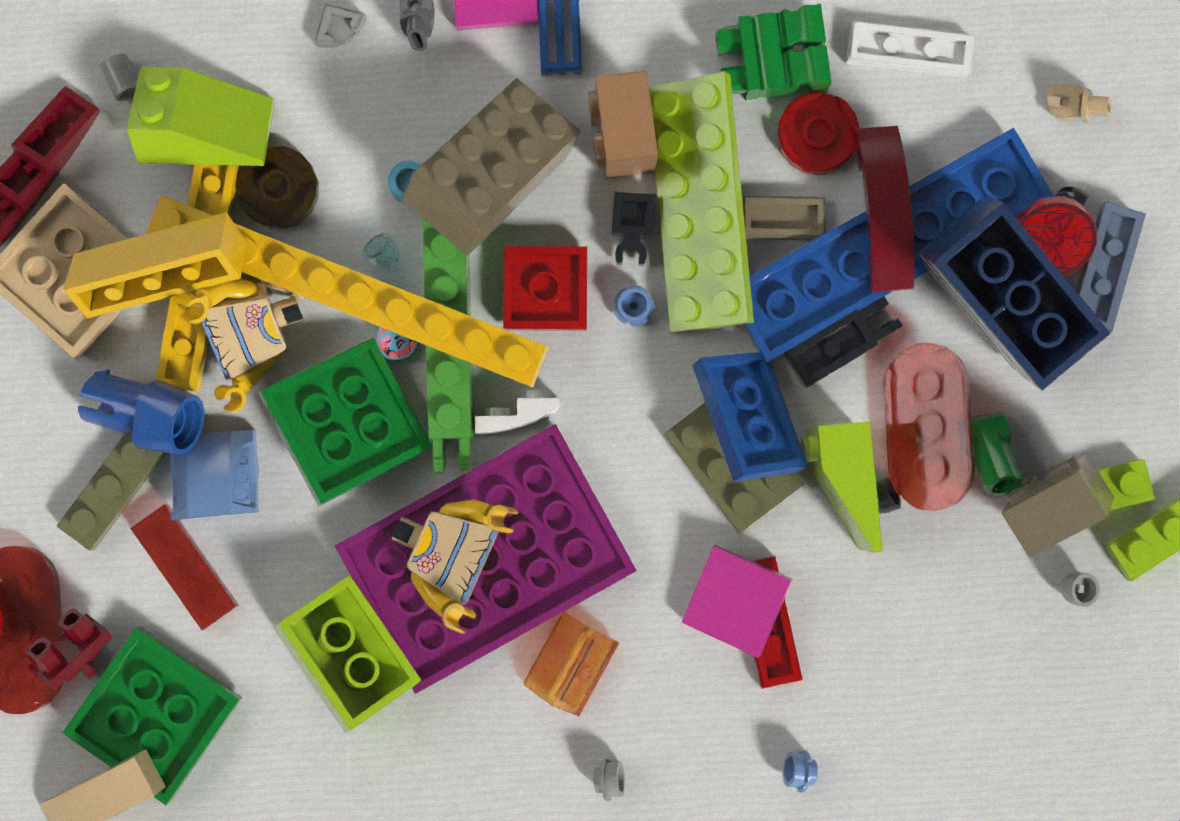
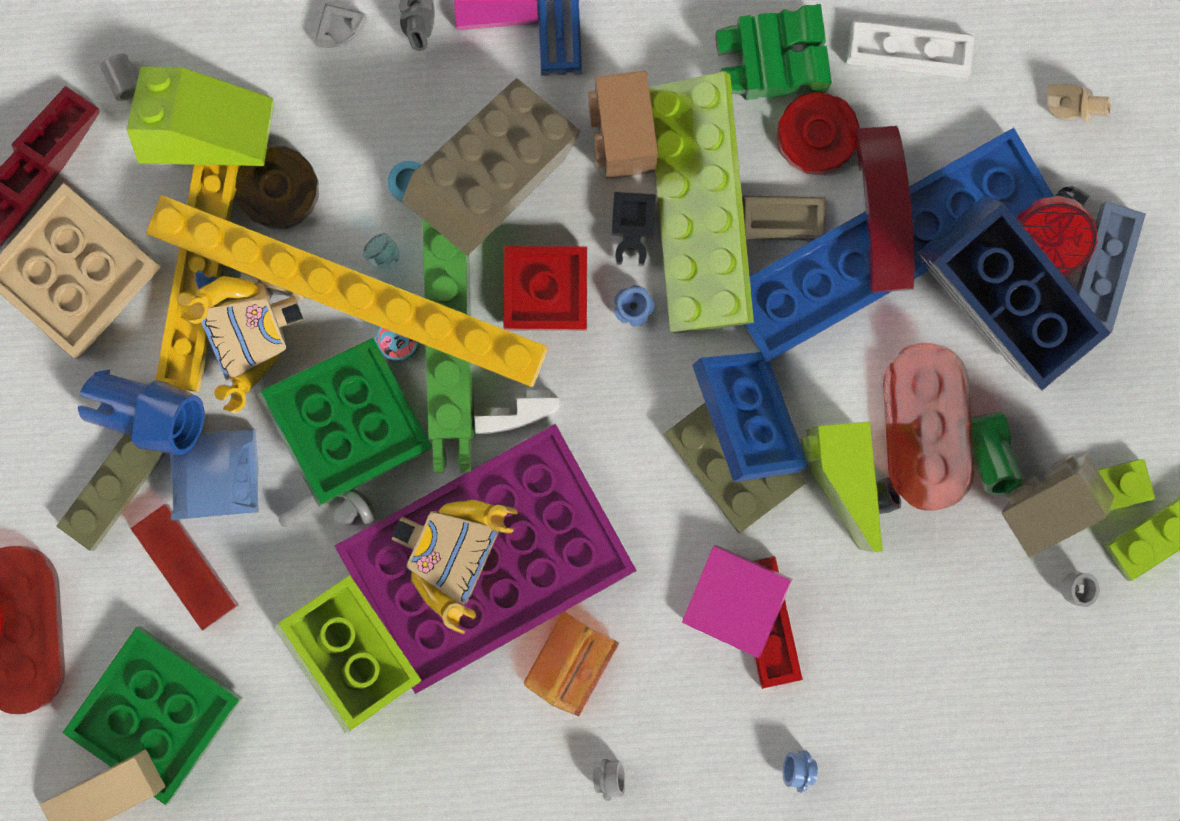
(70, 652): dark red hips -> none
(156, 265): yellow brick -> none
(353, 506): none -> light grey piece
(838, 344): black hinge -> none

